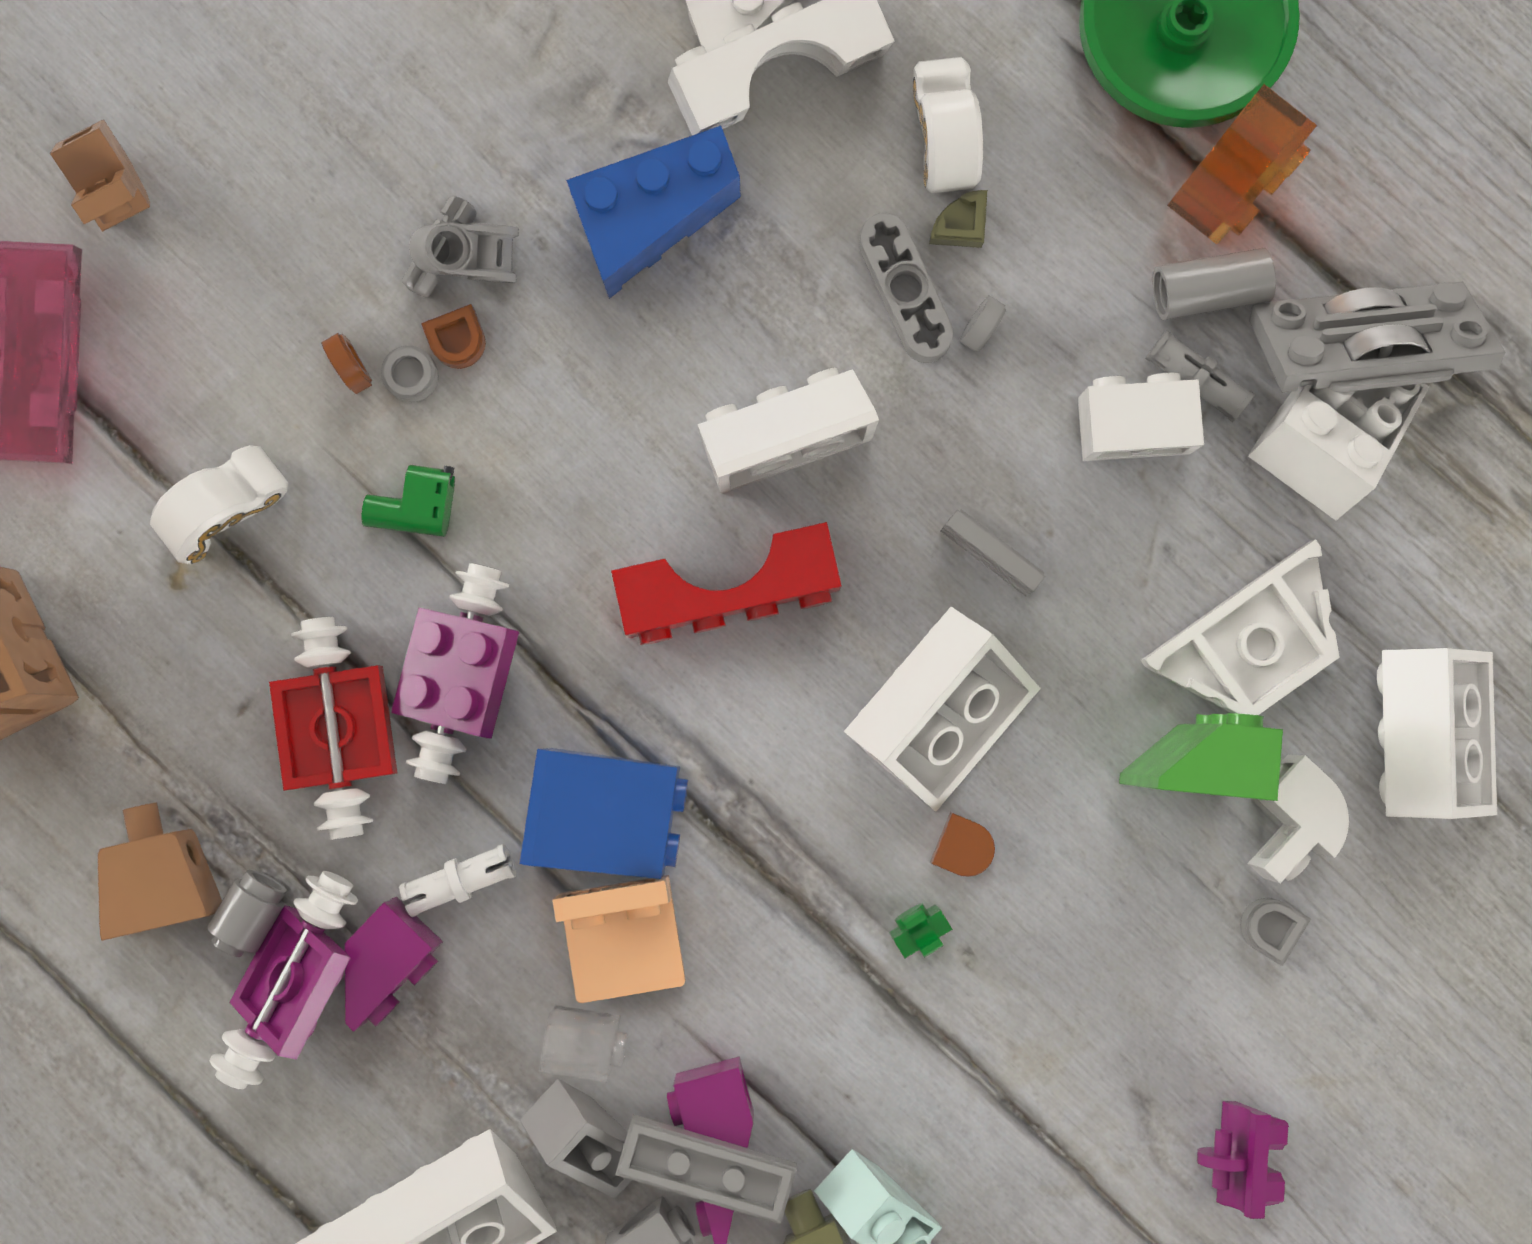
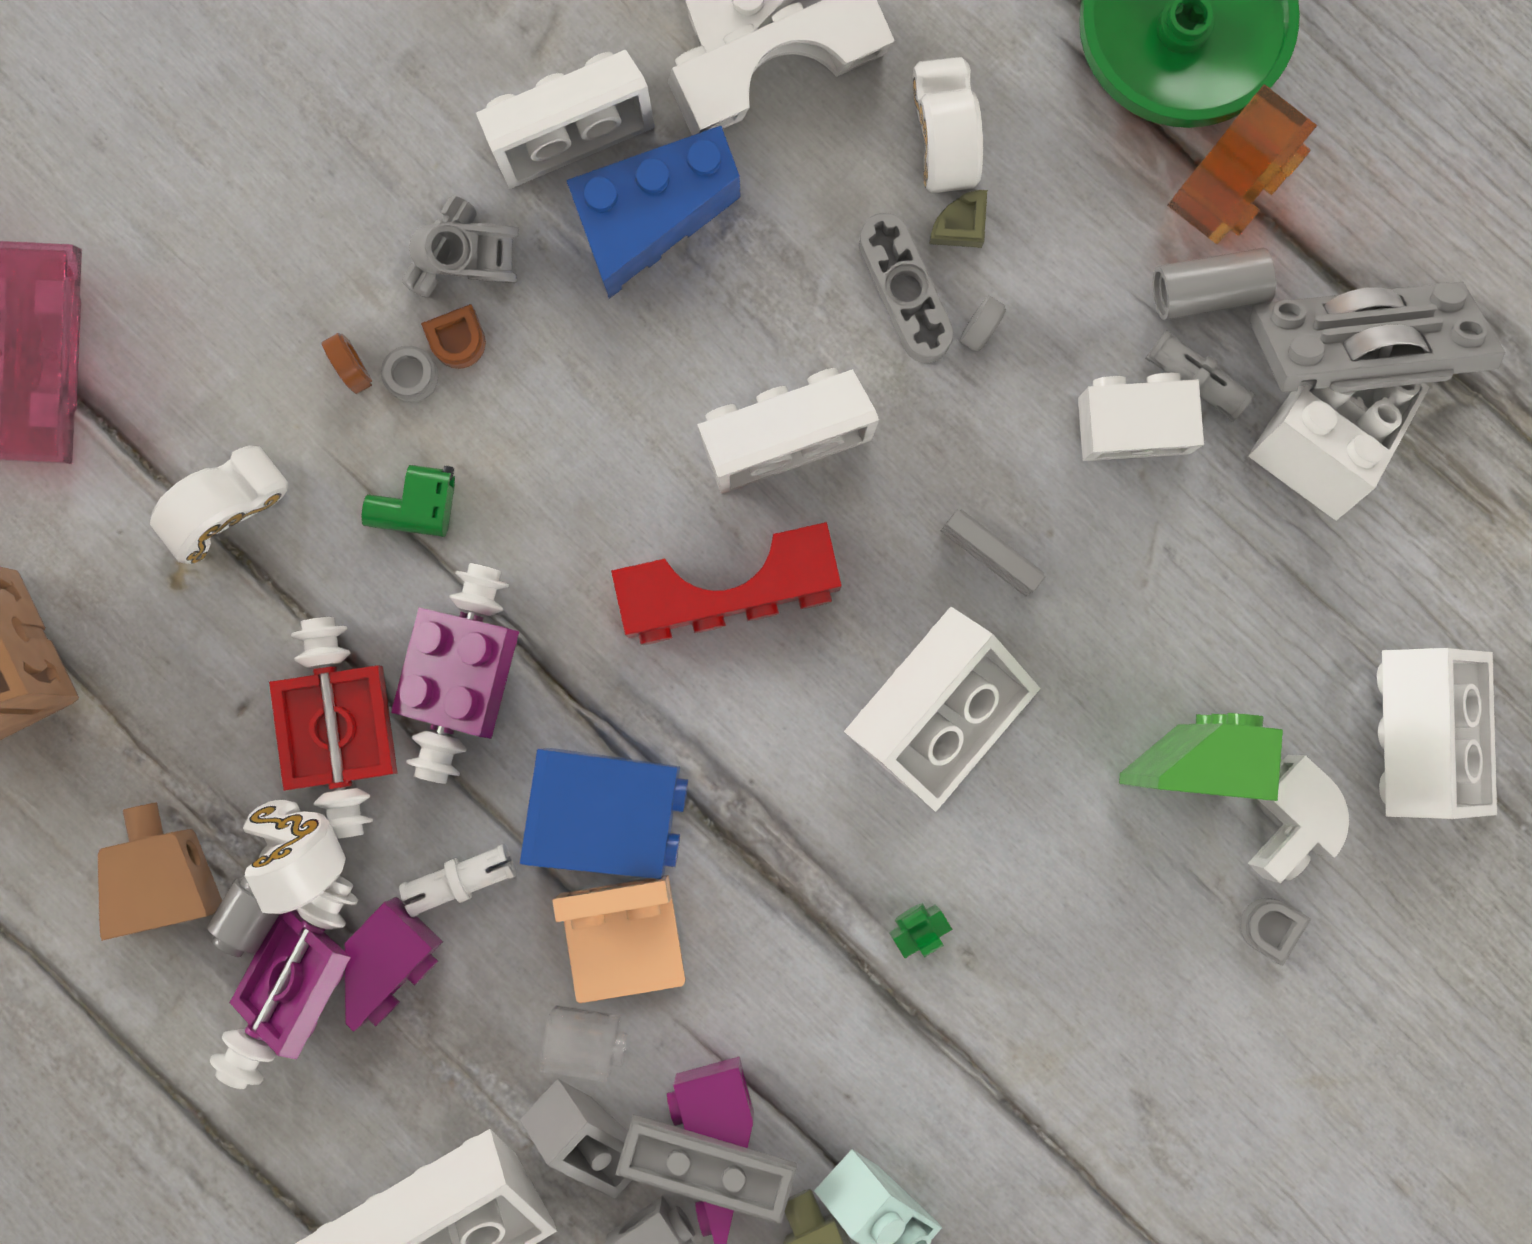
(101, 176): medium nougat brick -> none
(298, 859): none -> white animal
(567, 117): none -> white slope
(964, 847): dark orange tile -> none
(1242, 1159): magenta hips -> none
(1256, 640): white wing -> none

